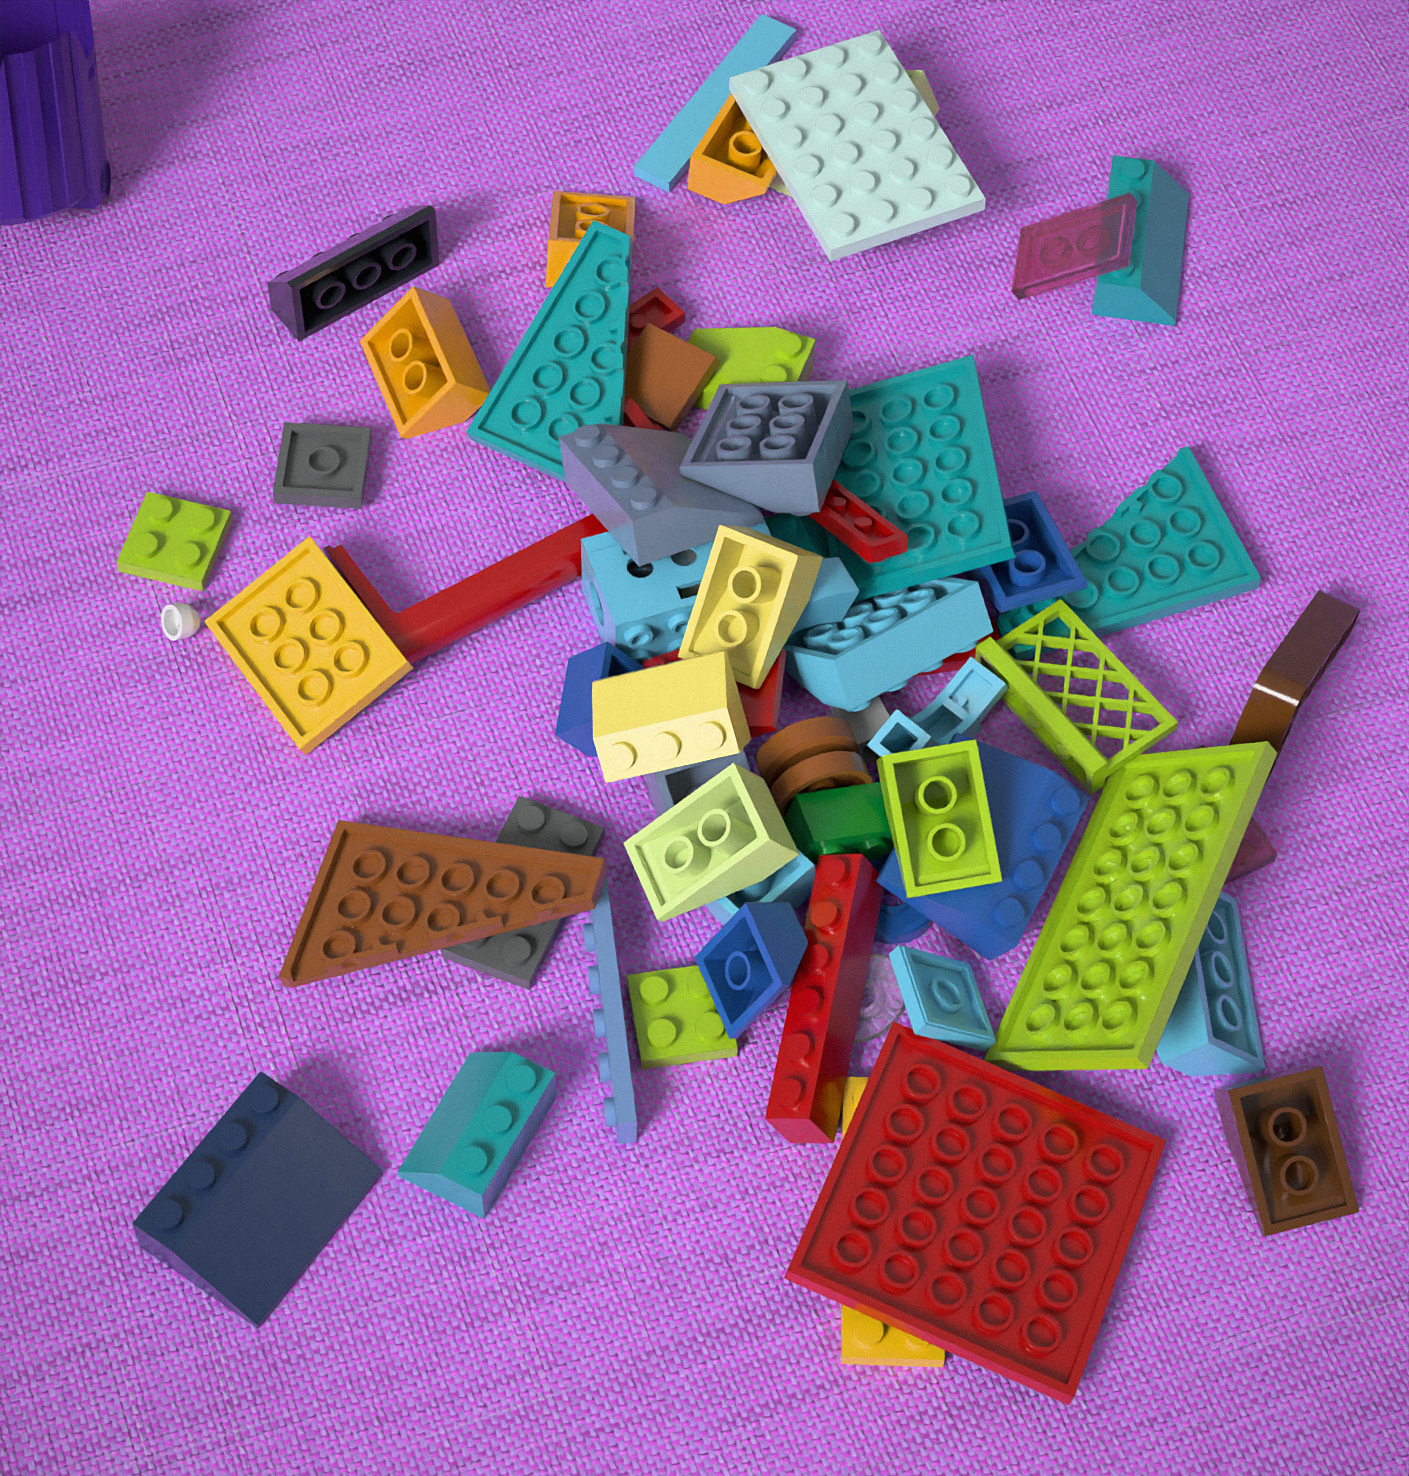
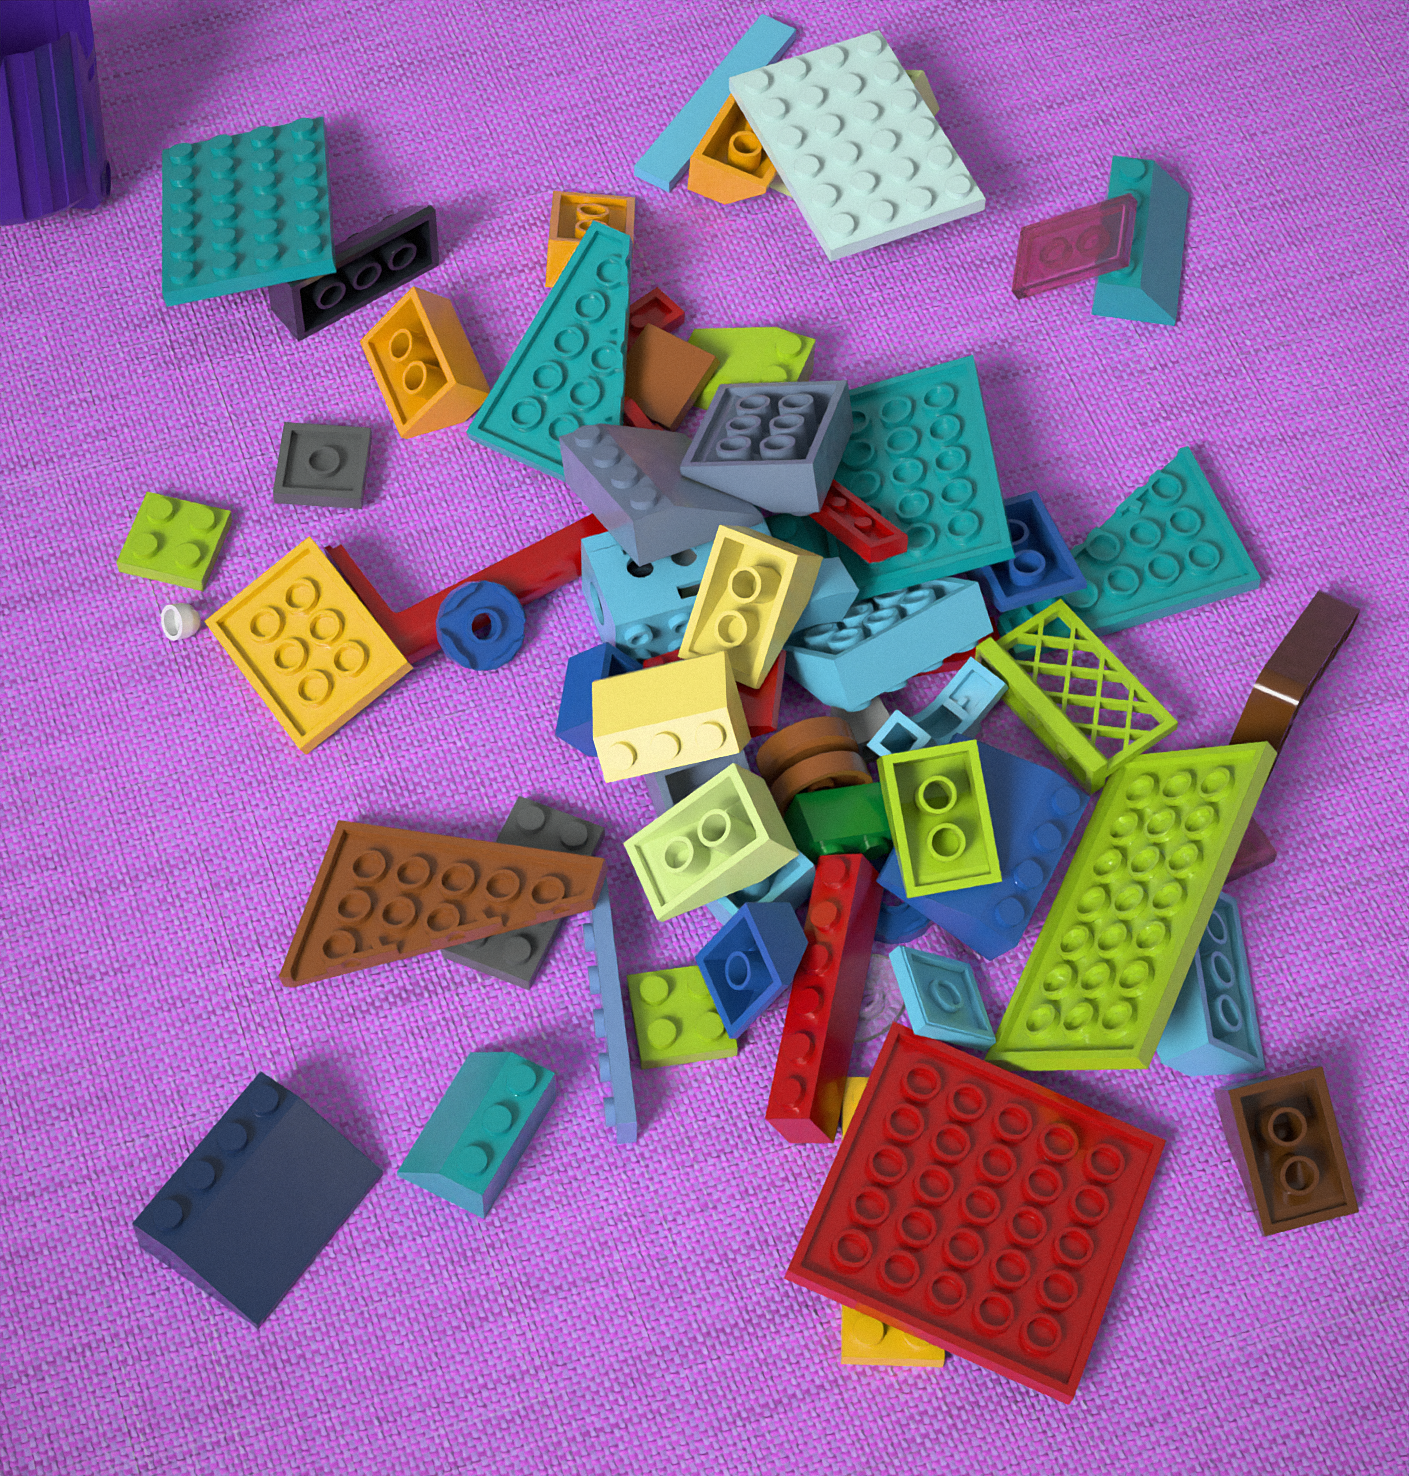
(246, 211): none -> teal plate
(456, 620): none -> blue tile

